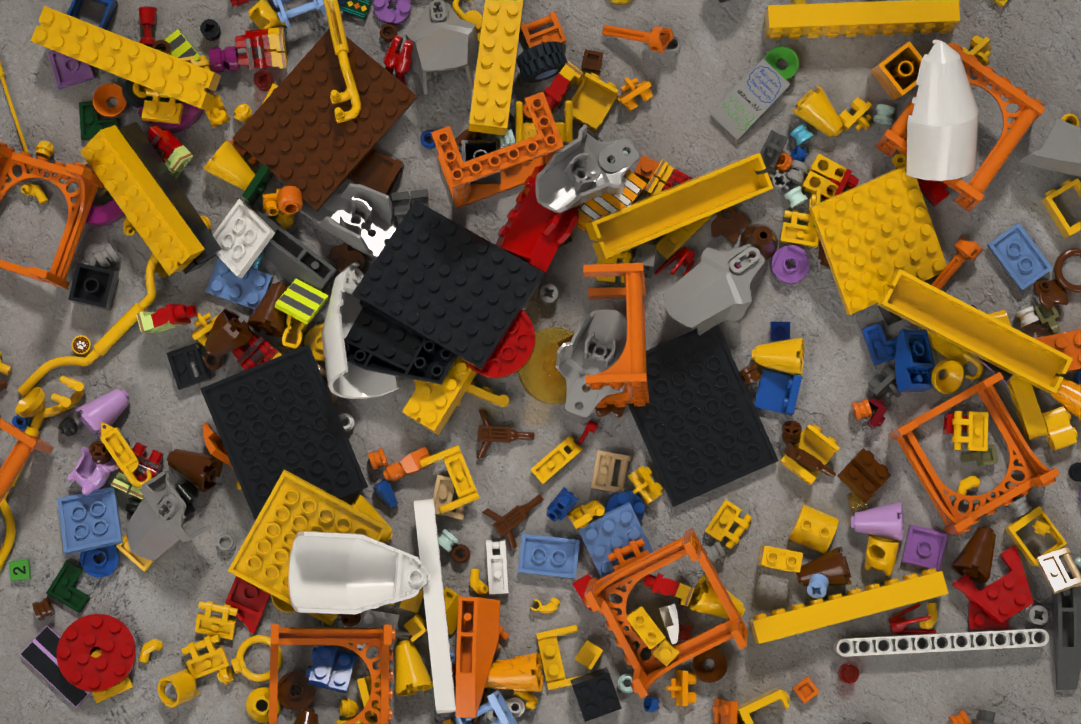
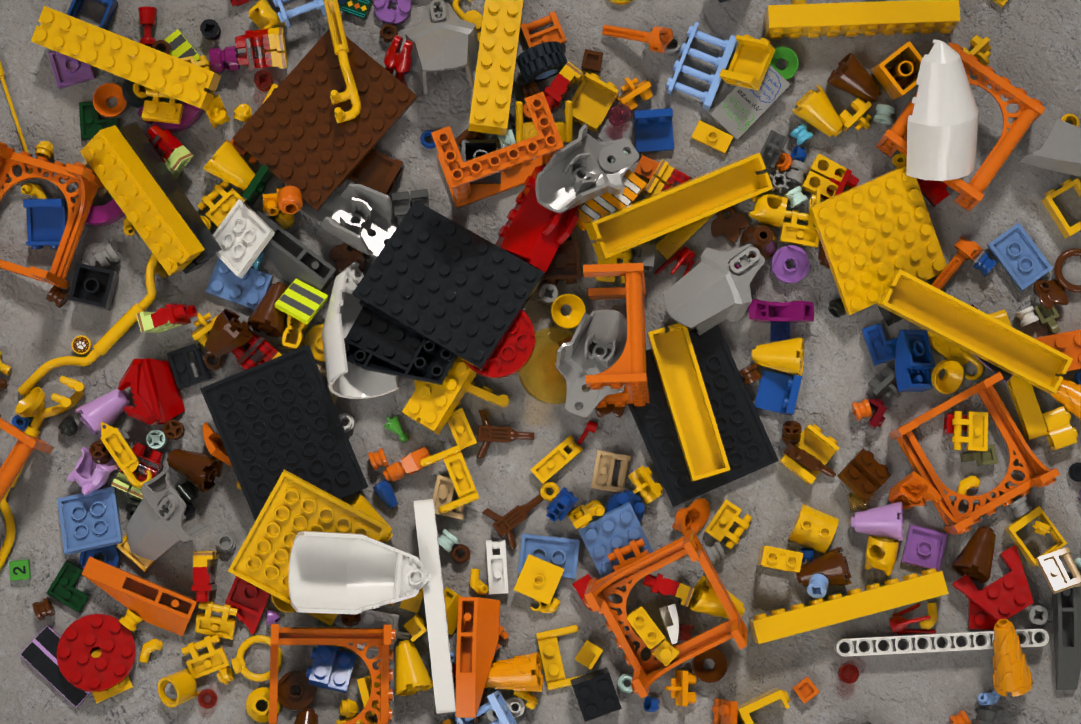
(45, 222): none -> blue panel
(58, 296): none -> reddish brown wheel
(130, 620): none -> yellow wheel
(143, 597): none -> orange wedge
(154, 391): none -> red helmet
(154, 437): none -> light aqua wheel
(172, 426): none -> reddish brown wheel
(201, 698): none -> clear red plate
(203, 575): none -> red hips
(221, 209): none -> yellow plate
(273, 617): none -> medium lavender hinge
(394, 426): none -> bright green piece
(461, 429): none -> yellow plate
(530, 89): none -> reddish brown wheel
(539, 579): none -> yellow plate
(545, 496): none -> yellow plate
(565, 264): none -> reddish brown plate
(576, 314): none -> yellow piece
(615, 113): none -> clear pink wheel
(653, 130): none -> blue bracket
(688, 402): none -> yellow piece
(692, 517): none -> orange piece
(712, 137): none -> yellow plate
(713, 80): none -> light blue fence
(749, 62): none -> yellow panel
(769, 209): none -> yellow piece
(781, 311): none -> magenta arch
(807, 554): none -> blue hinge
(837, 308): none -> pearl dark grey plate
(854, 79): none -> reddish brown cone
(913, 491): none -> orange slope
(984, 264): none -> blue wheel
(988, 698): none -> light blue arm
(1009, 662): none -> light orange cone

